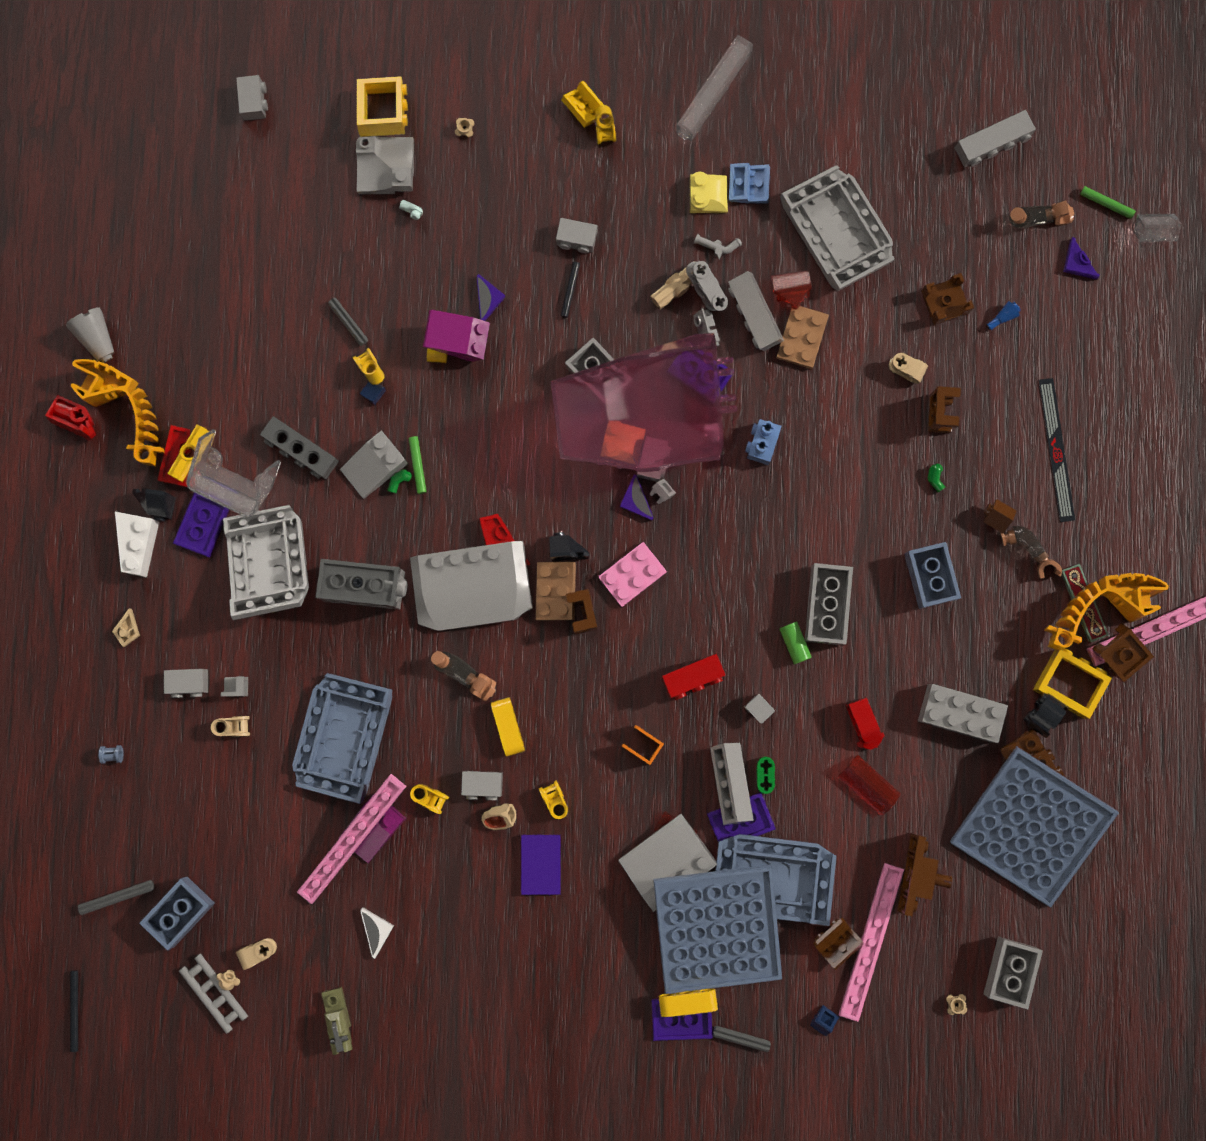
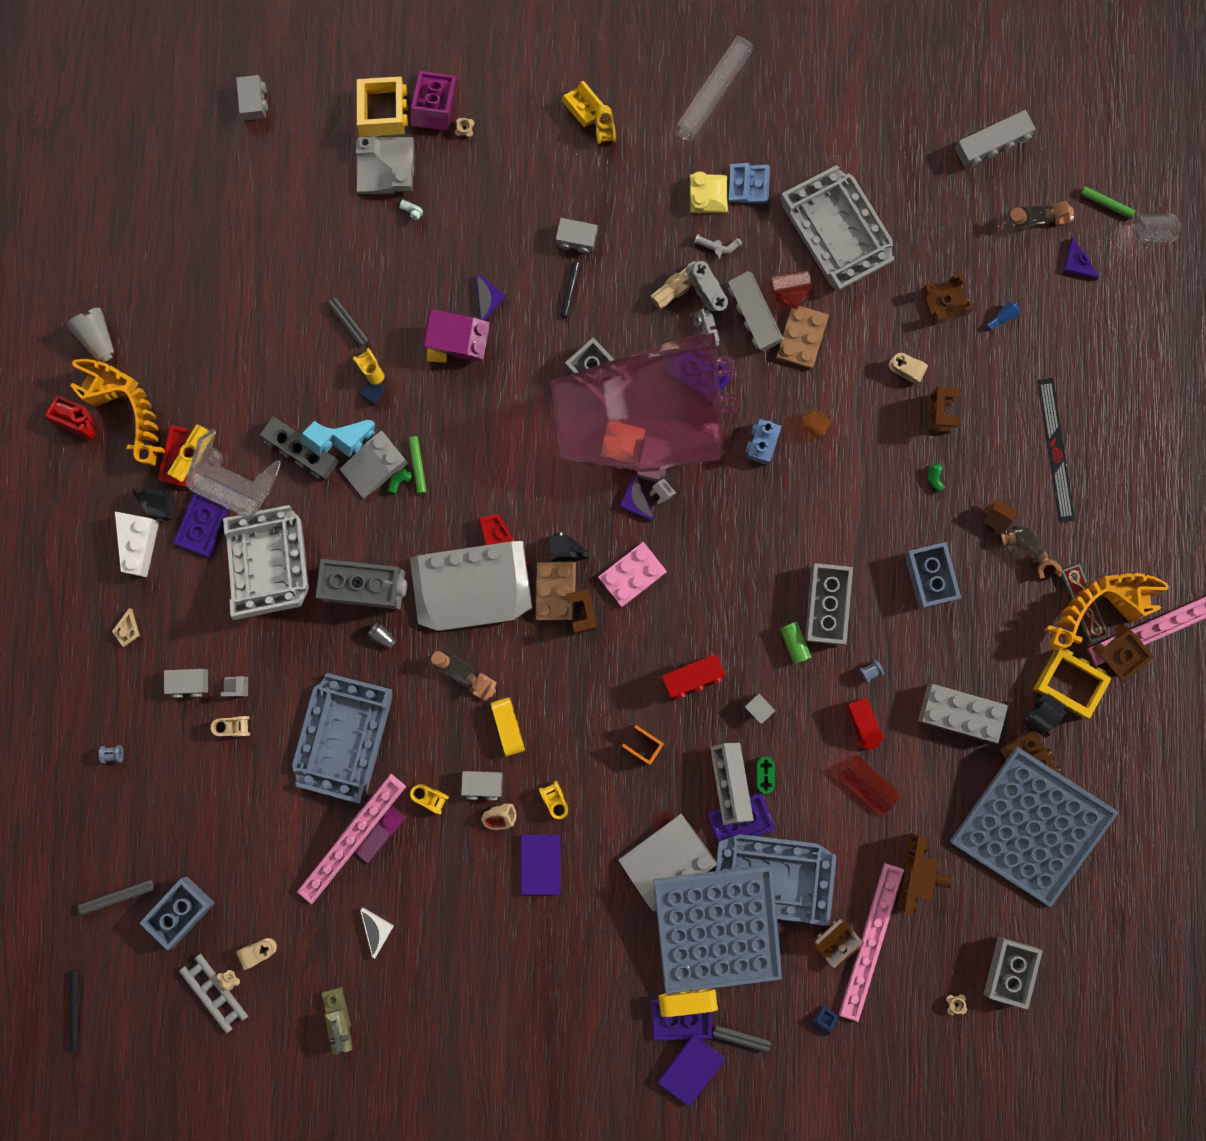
(346, 439): none -> medium azure arch
(381, 636): none -> flat silver cone
(433, 100): none -> magenta slope
(691, 1070): none -> dark purple tile
(816, 423): none -> clear orange brick
(871, 671): none -> sand blue bush

